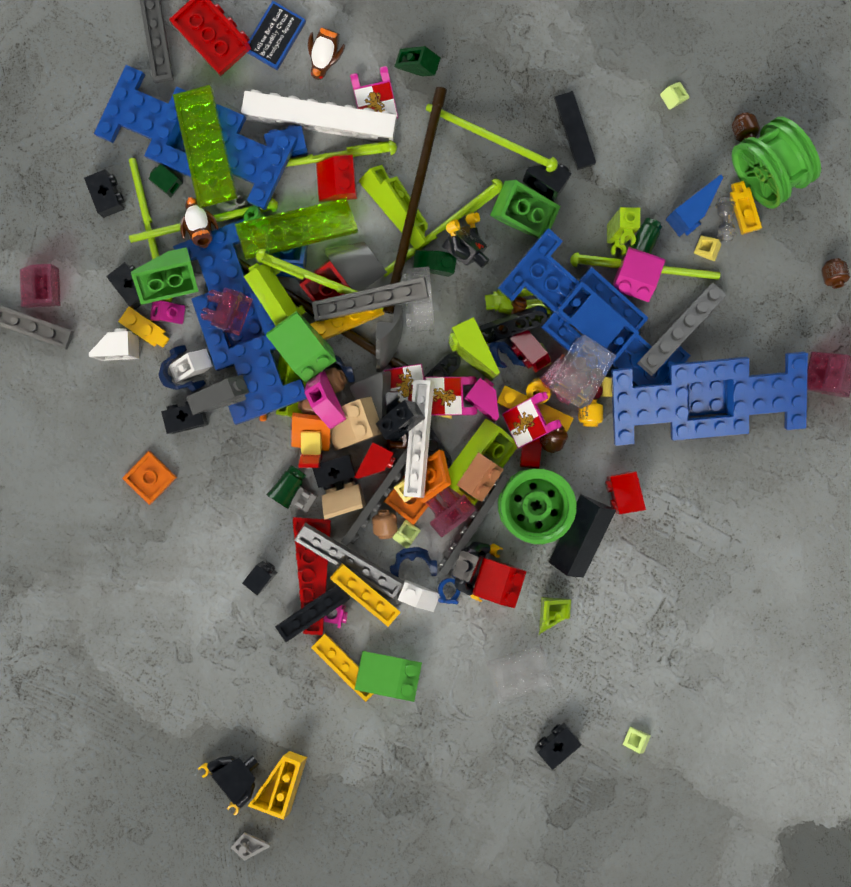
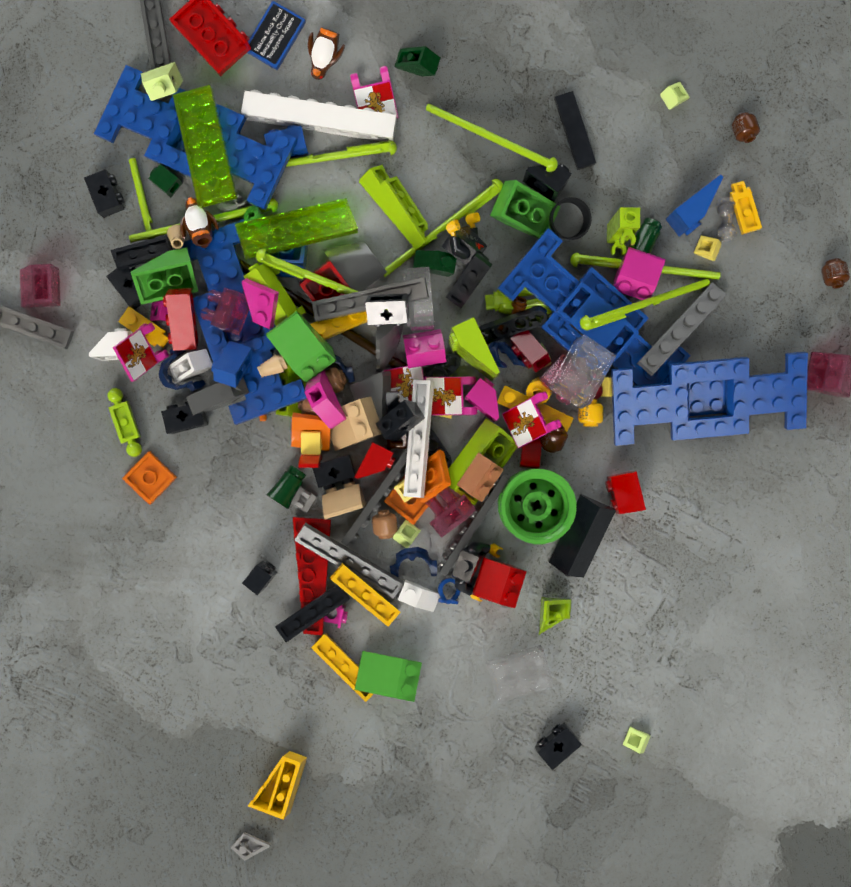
(124, 422): none -> lime plate
(137, 353): none -> flag
(140, 252): none -> black plate
(159, 81): none -> yellowish green torso
(175, 236): none -> tan cone
(181, 319): none -> brick
(232, 364): none -> blue brick
(233, 778): black torso -> none
(261, 302): none -> dark pink wing
(272, 366): none -> tan cone
(336, 178): red slope -> none
(395, 303): none -> brick
(424, 348): none -> dark pink slope
(437, 105): dark brown piece -> none
(469, 280): none -> black plate
(587, 218): none -> black tyre
(590, 323): none -> lime bar
(776, 162): bright green wheel -> none

